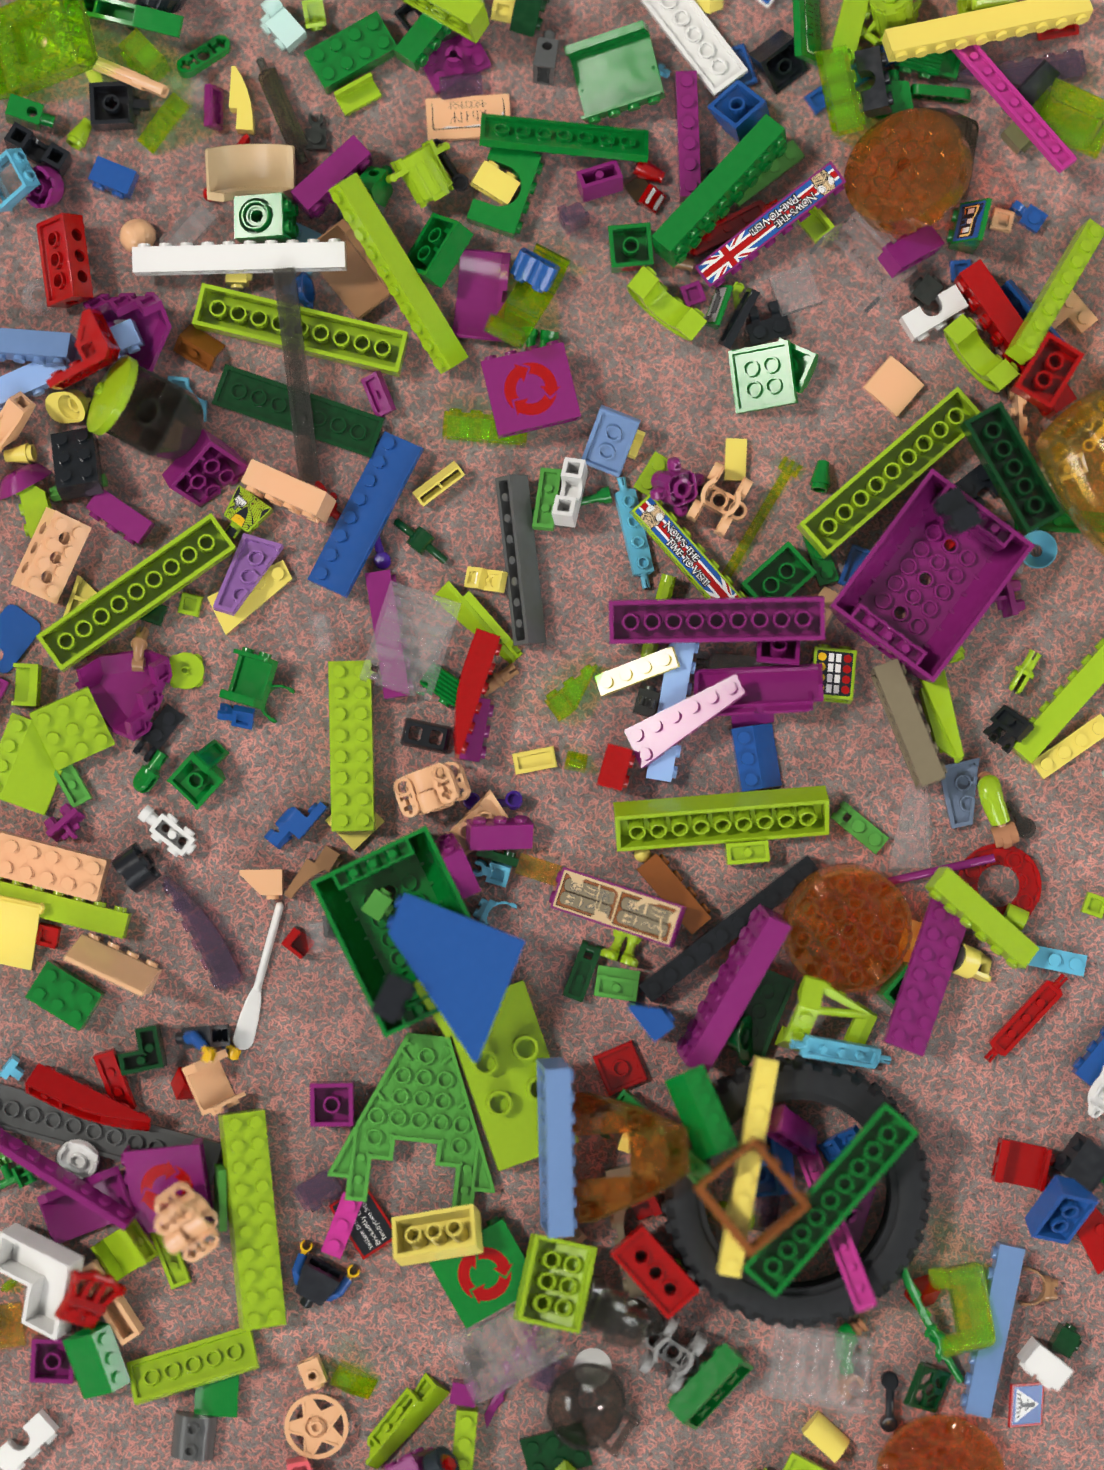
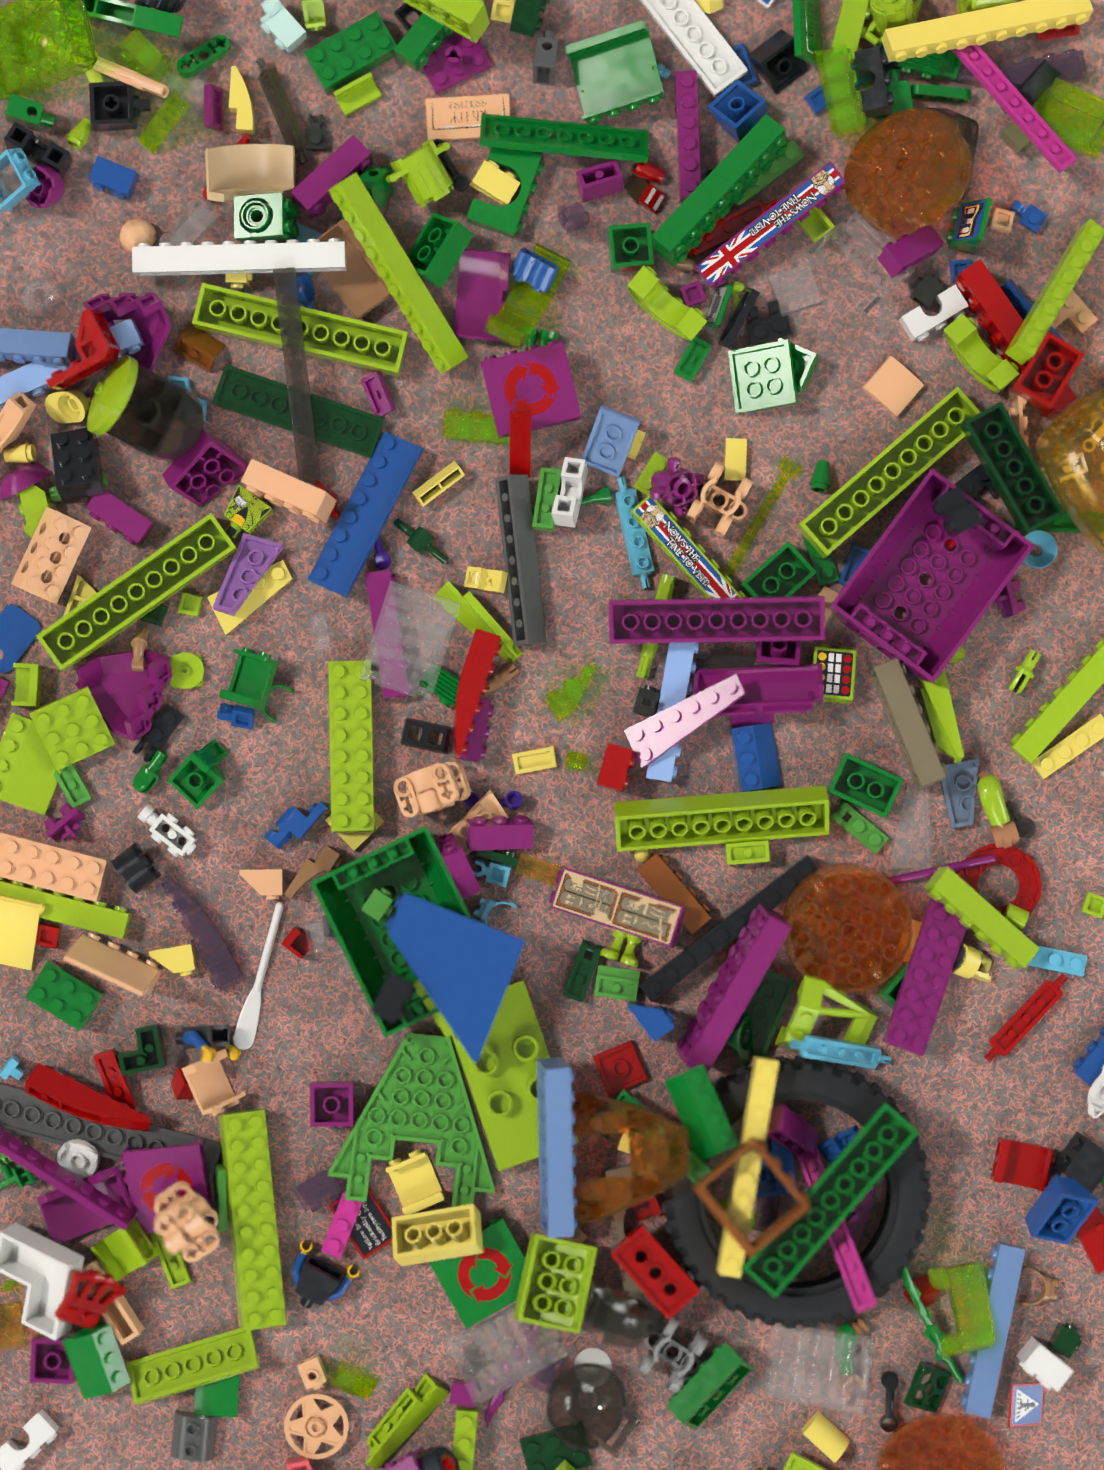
(64, 260): red brick -> none
(177, 958): none -> light yellow slope
(415, 1182): none -> light yellow panel
(460, 85): clear purple plate -> none
(520, 442): none -> red tile
(637, 671): plate -> none
(692, 359): none -> green plate
(864, 785): none -> green brick
(1012, 724): black plate -> none

